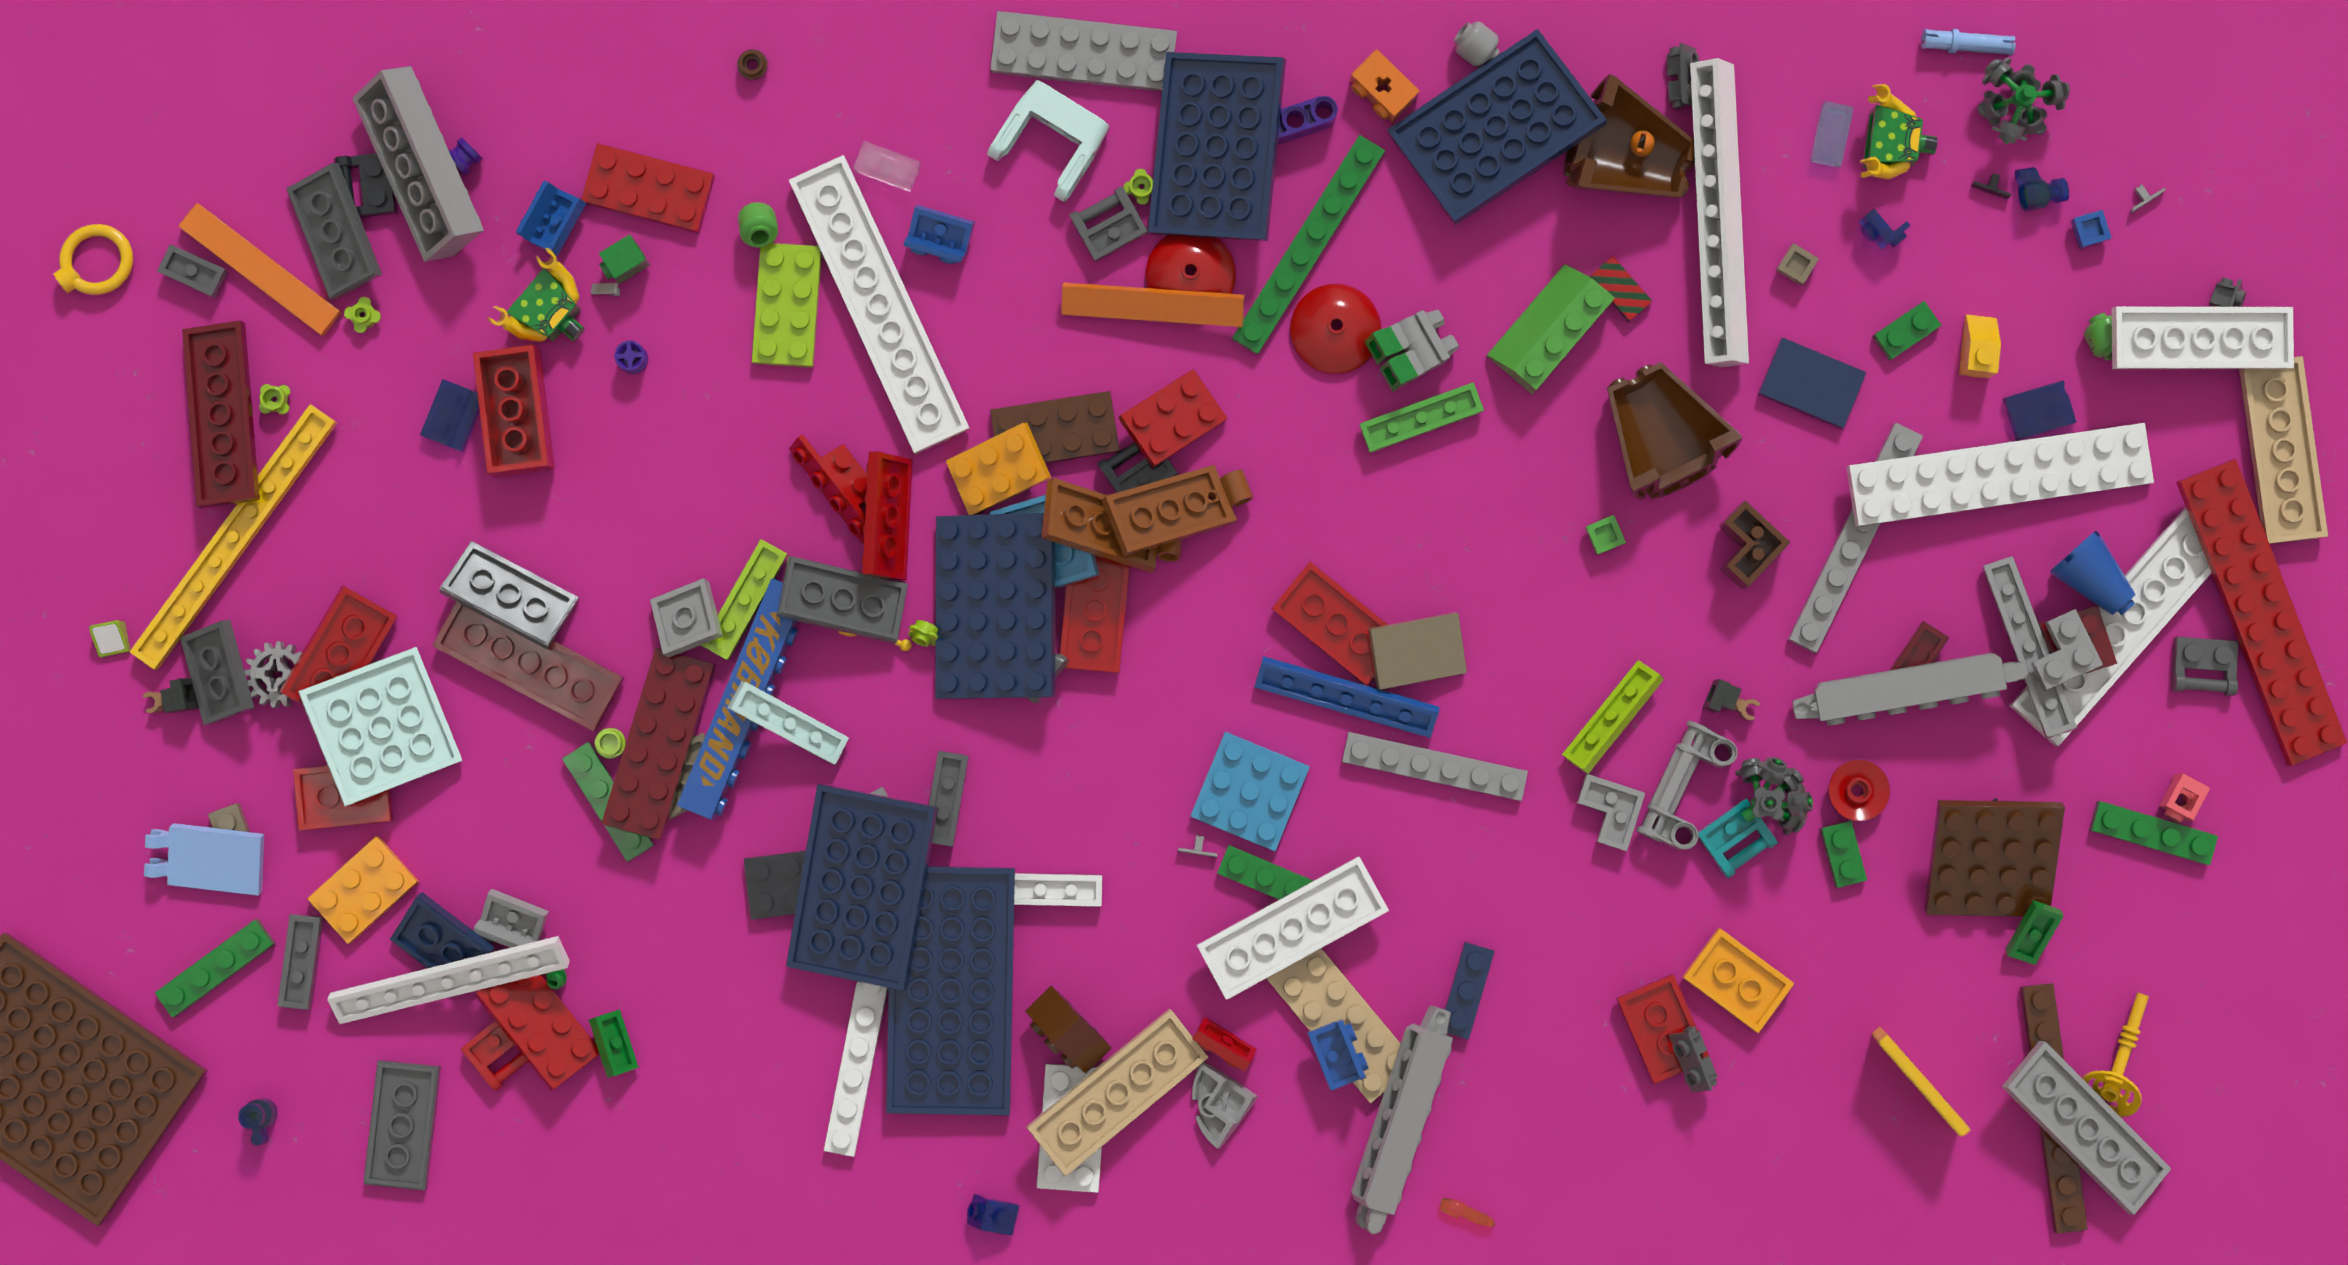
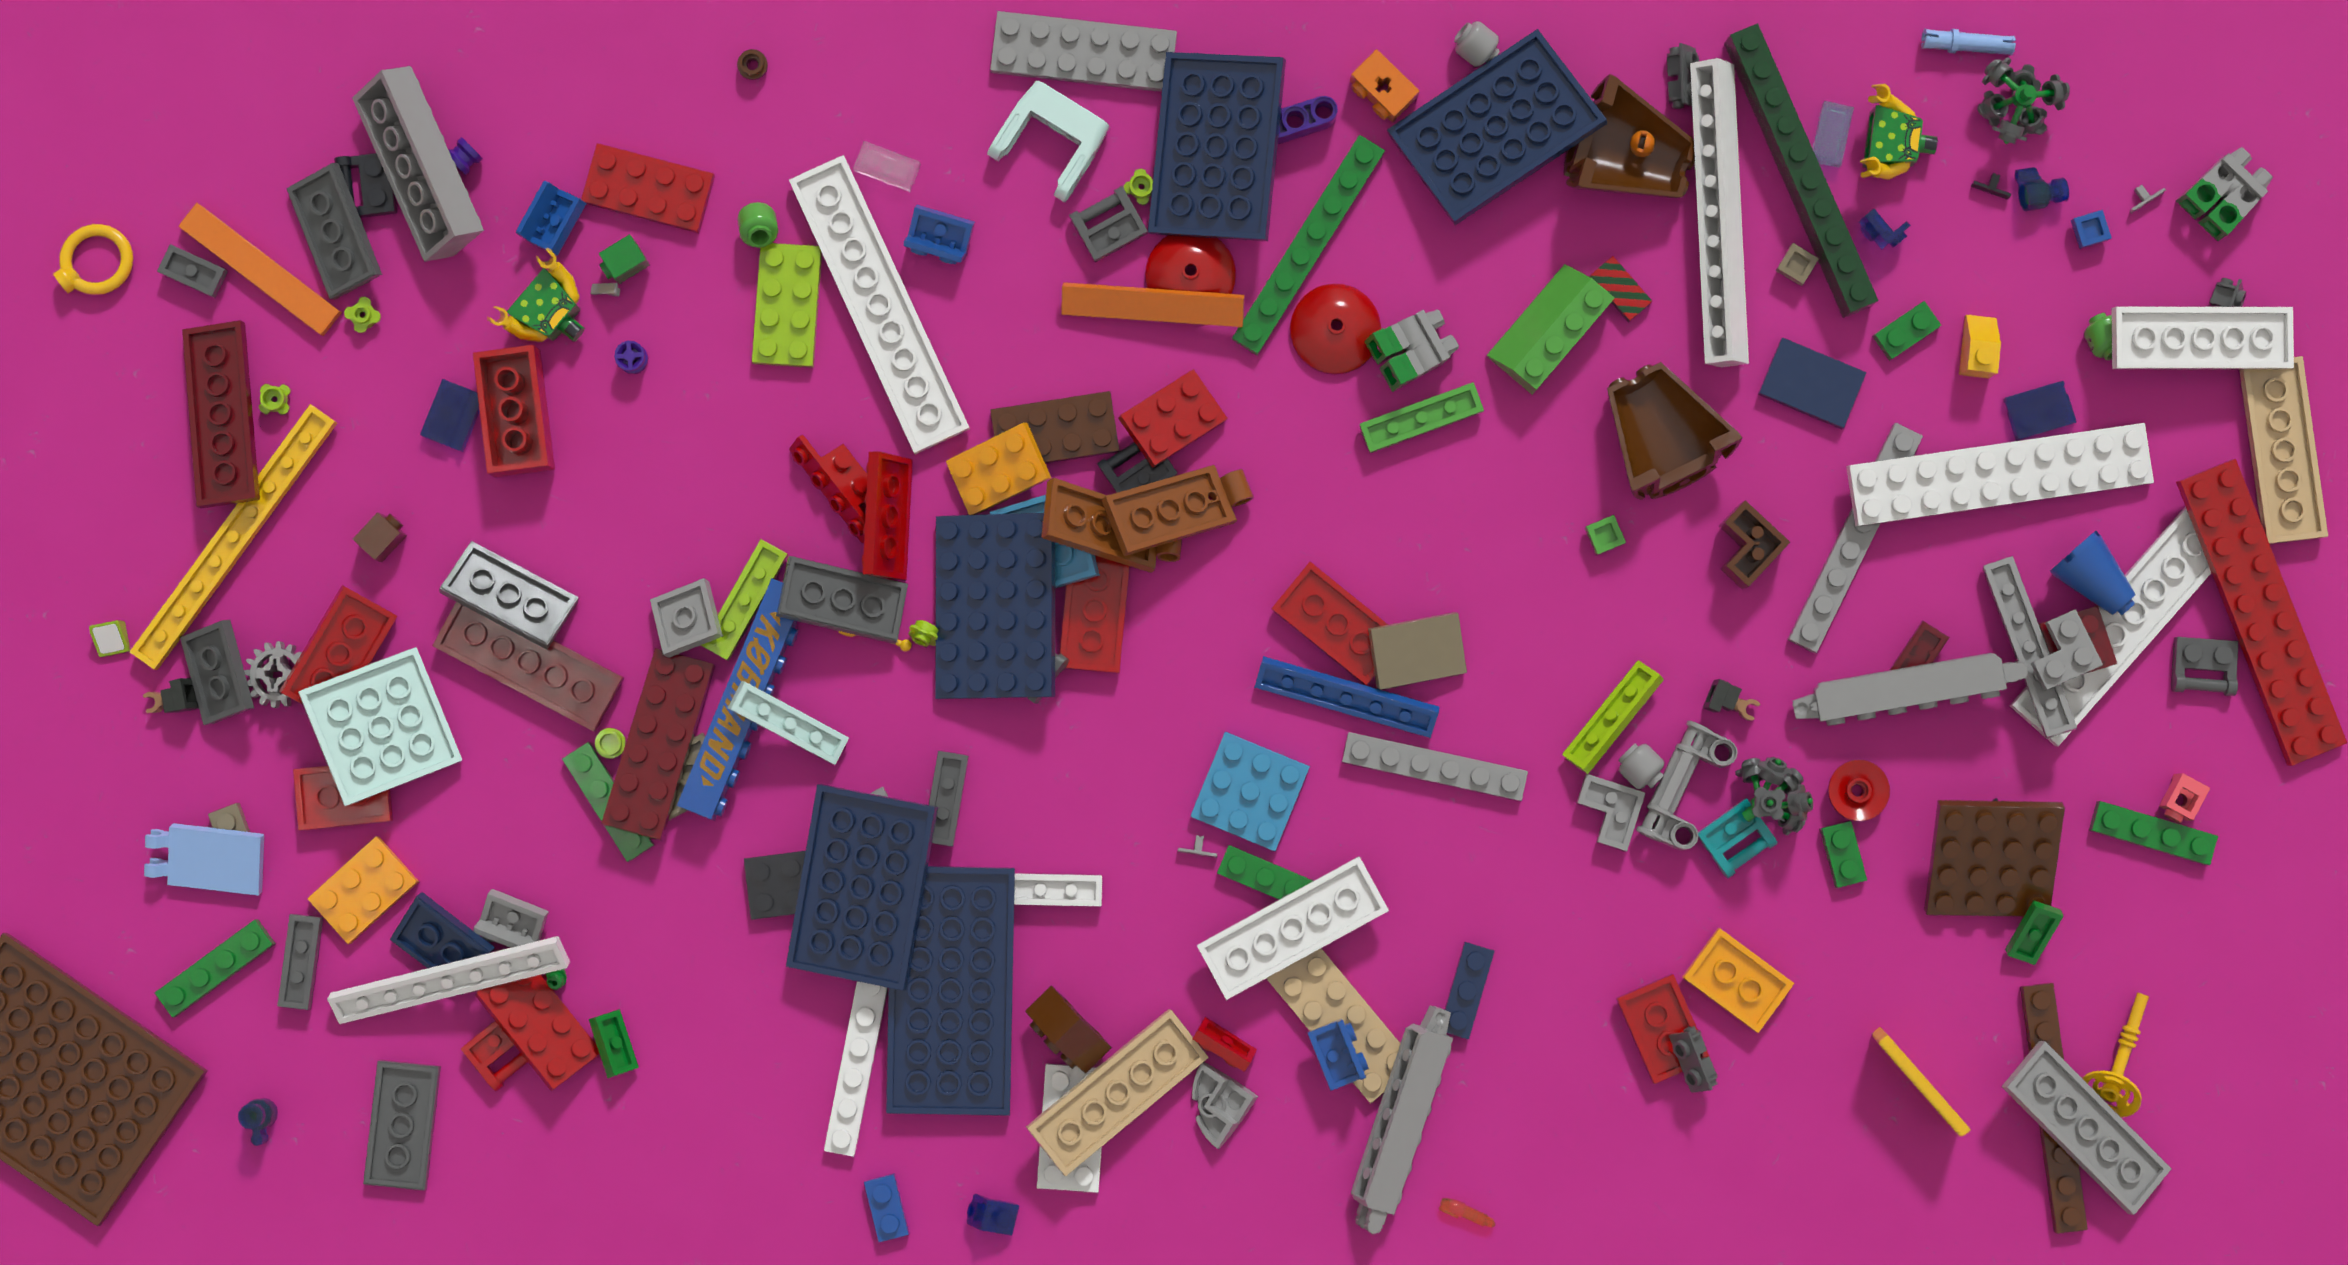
(380, 536): none -> reddish brown brick
(886, 1207): none -> blue plate
(1641, 766): none -> light grey head
(1800, 170): none -> dark green brick
(2234, 185): none -> hips

